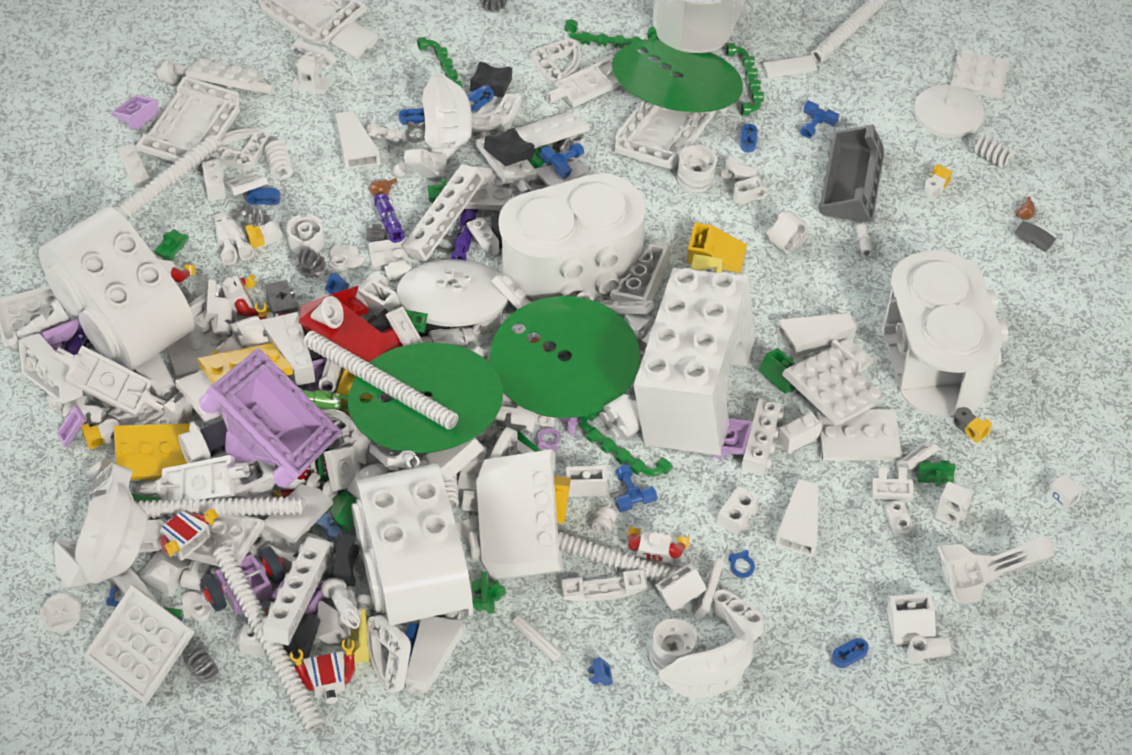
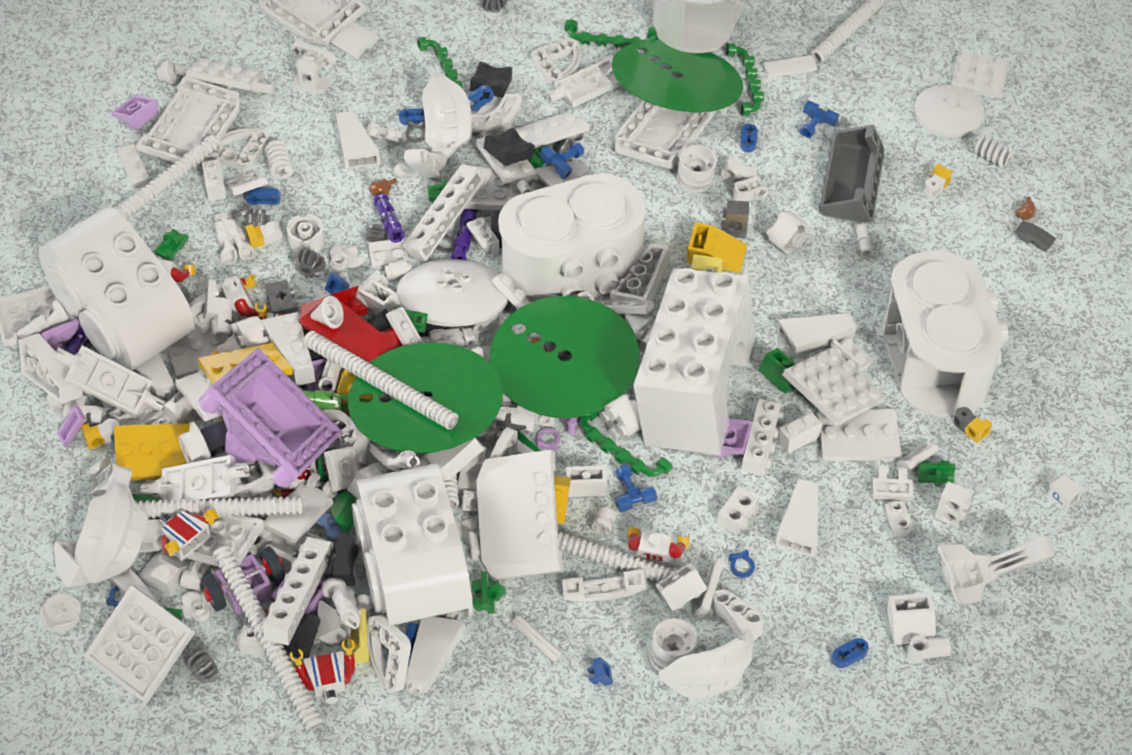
(736, 218): none -> flat silver brick

